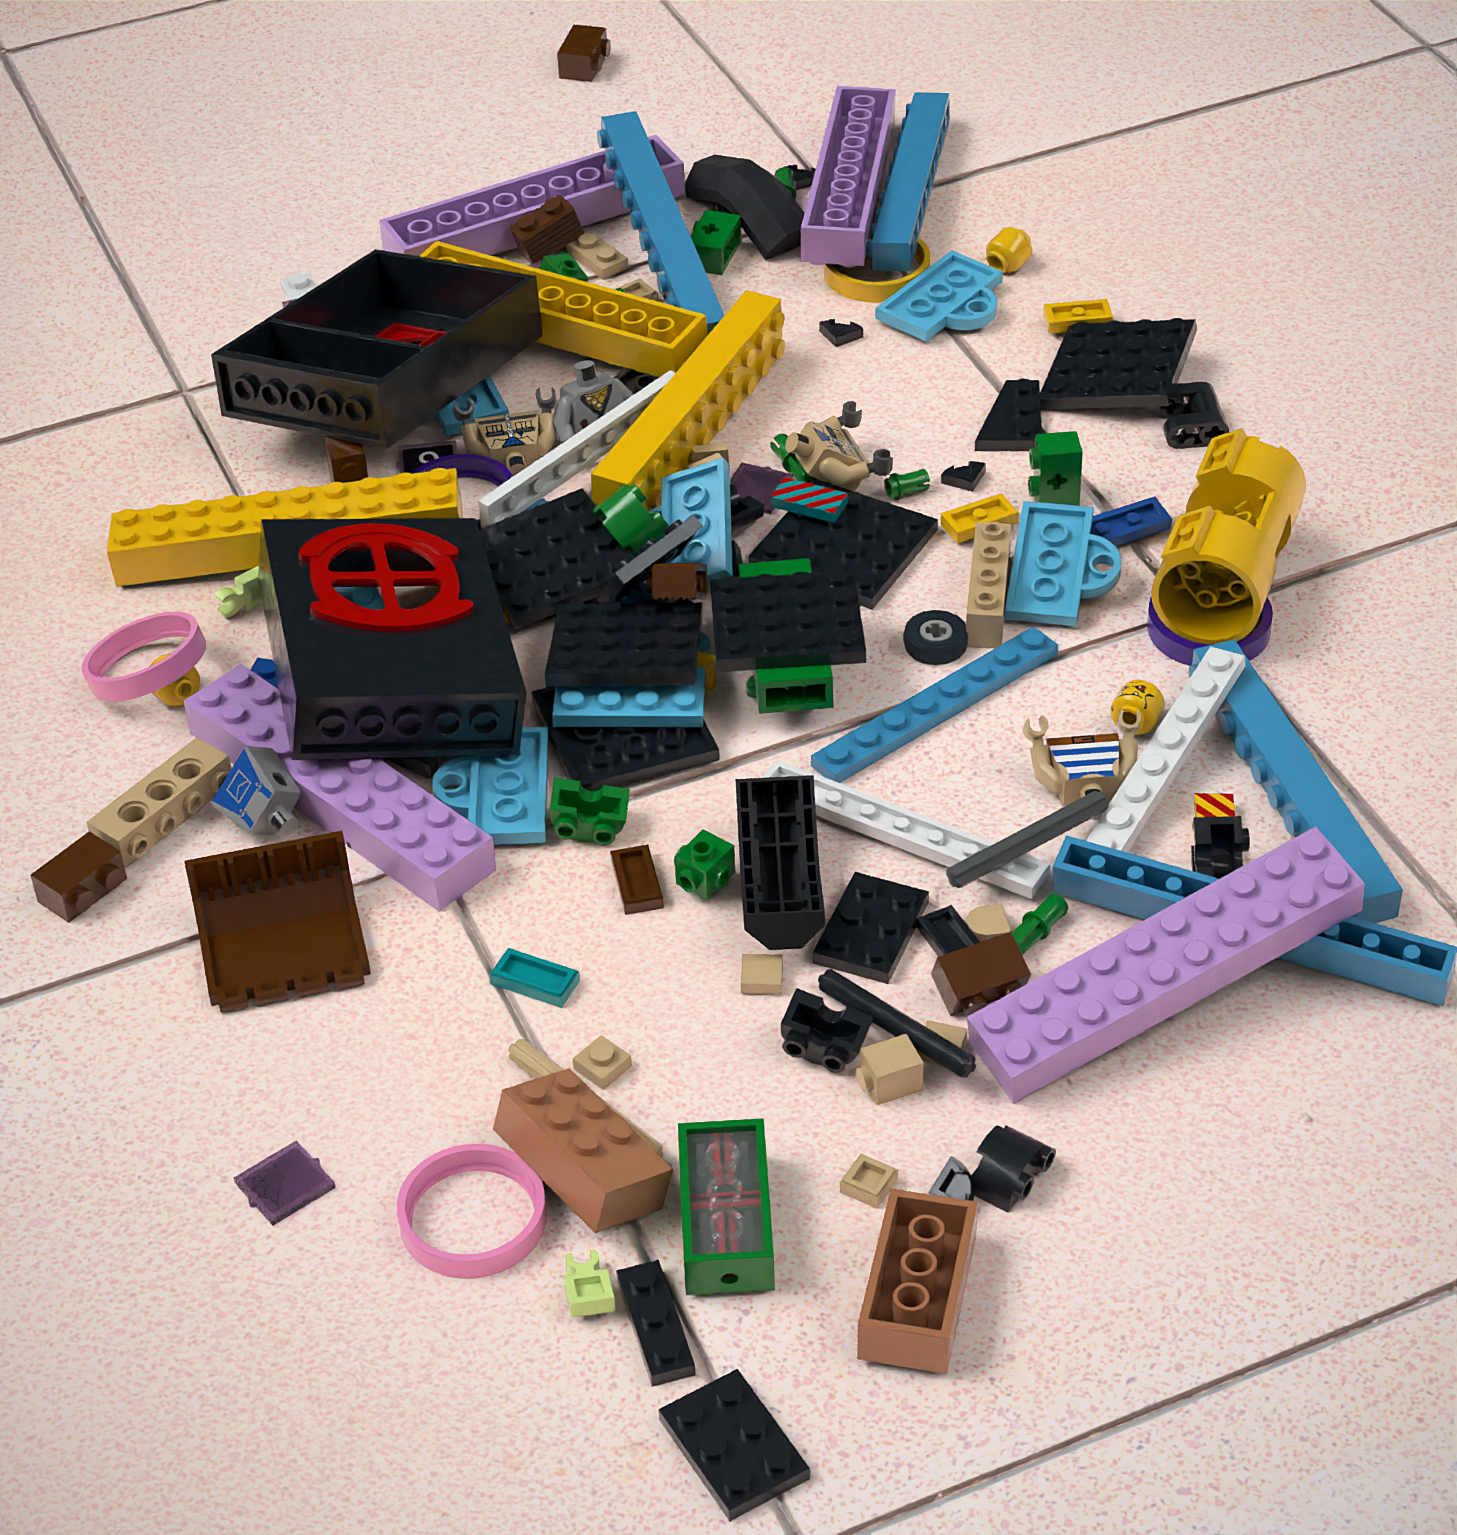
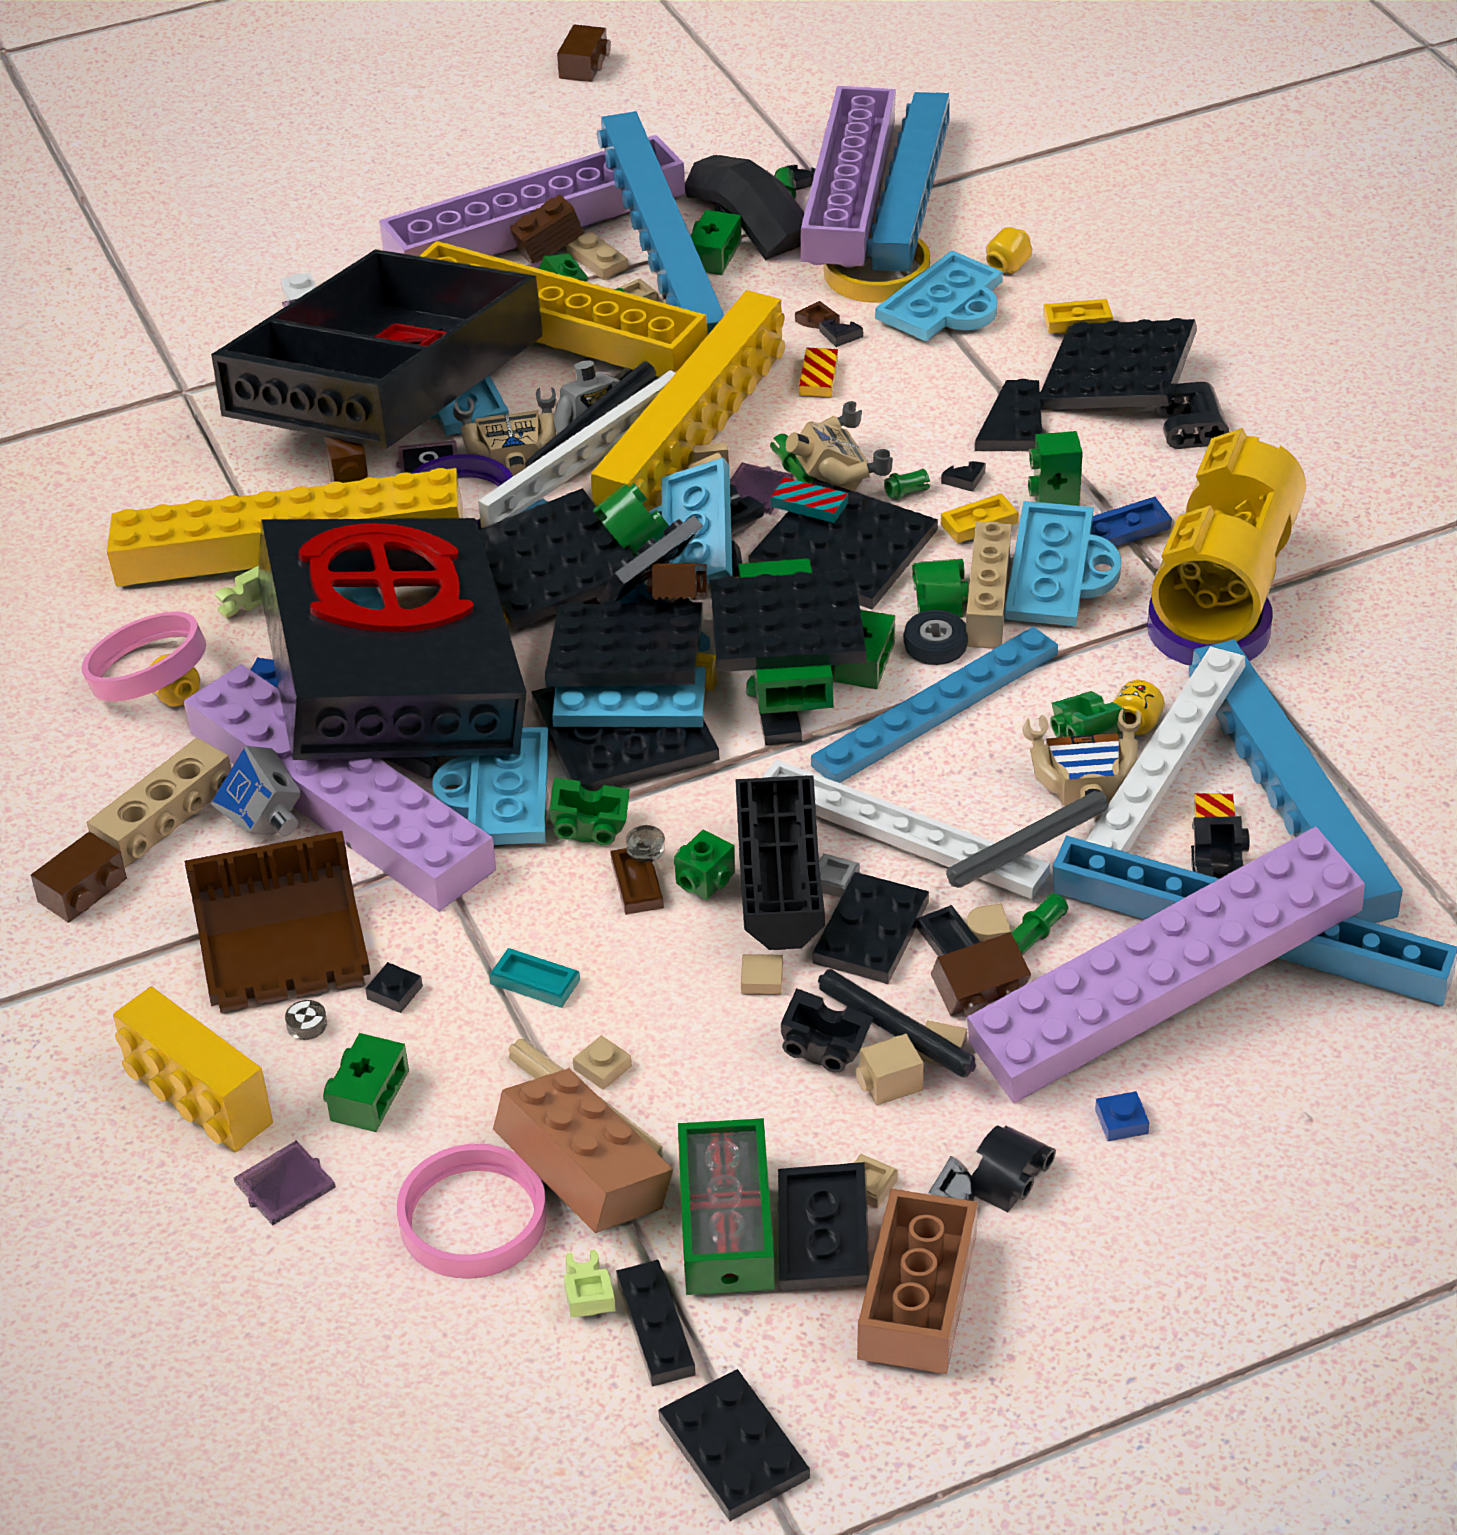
(193, 1069): none -> yellow brick
(306, 1019): none -> clear smoke tile
(366, 1082): none -> green brick
(394, 987): none -> black plate
(618, 394): none -> black axle
(645, 843): none -> clear smoke tile
(780, 727): none -> black tile
(815, 313): none -> reddish brown tile
(818, 372): none -> tile
(823, 1226): none -> black plate
(836, 874): none -> light grey tile
(879, 643): none -> green brick
(940, 585): none -> green cylinder
(1085, 716): none -> green cylinder
(1122, 1116): none -> blue plate

